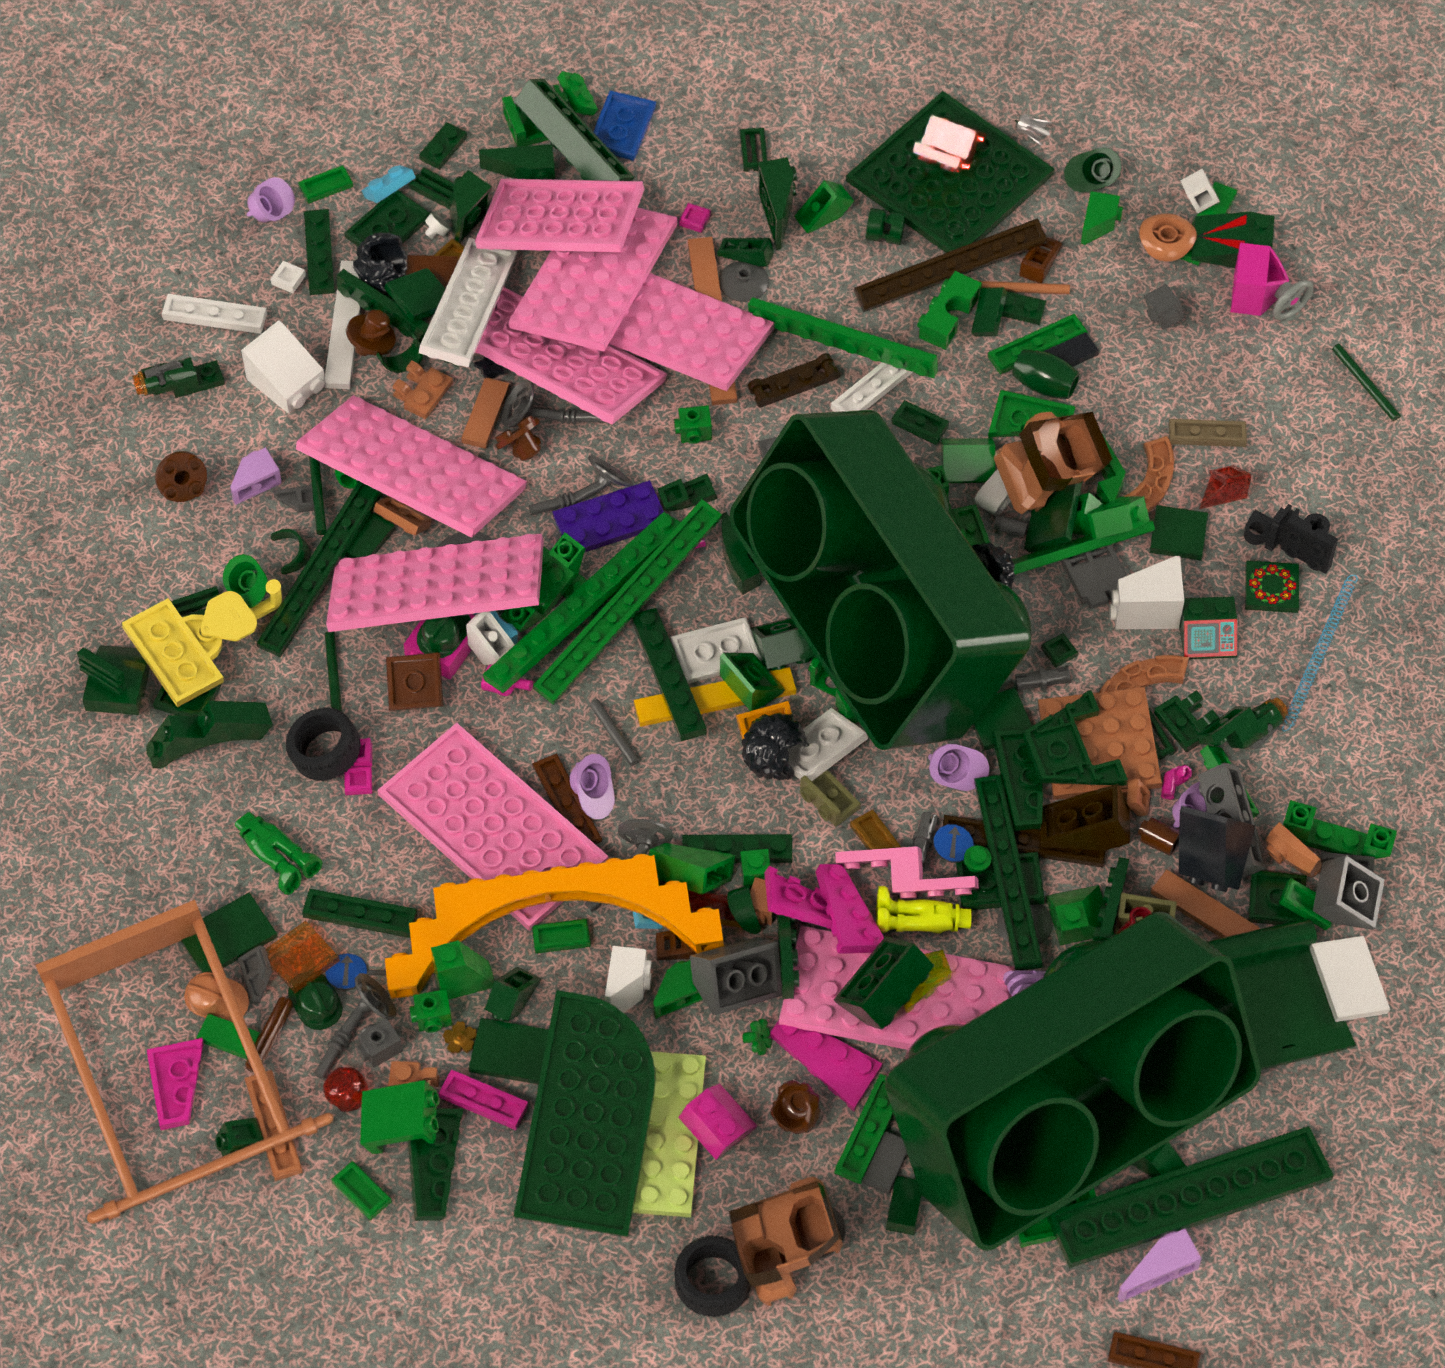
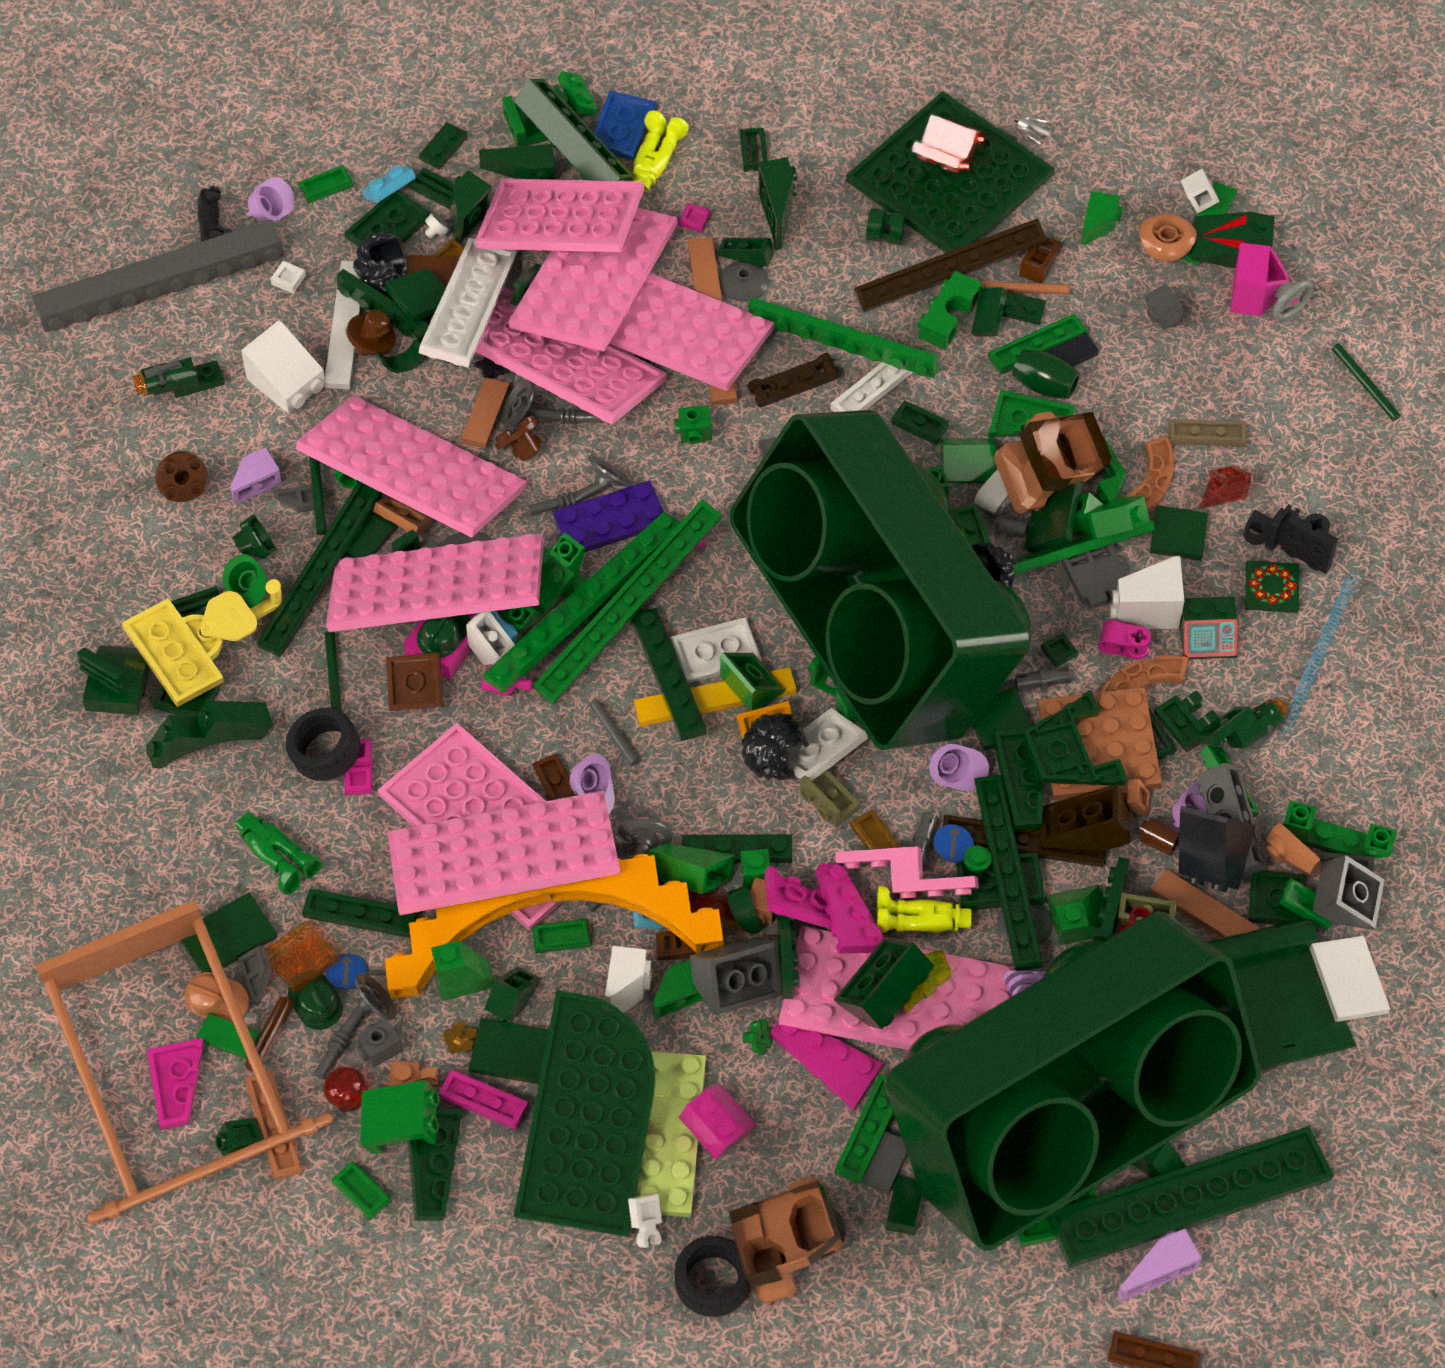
(158, 275): none -> dark grey brick
(209, 213): none -> black piece
(214, 313): white plate -> none
(253, 538): none -> dark green piece
(303, 554): dark green helmet -> none
(319, 252): dark green plate -> none
(406, 542): none -> dark green tile
(428, 392): nougat plate -> none
(431, 1011): green brick -> none
(502, 852): none -> bright pink plate
(523, 283): none -> dark green tile
(644, 1215): none -> white plate
(651, 163): none -> neon yellow piece
(688, 494): dark green slope -> none
(737, 559): dark green slope -> none
(781, 644): dark green slope -> none
(796, 1107): reddish brown hair -> none
(824, 206): green slope -> none
(1093, 170): dark green piece -> none
(1123, 638): none -> dark pink piece
(1173, 779): dark pink arm -> none

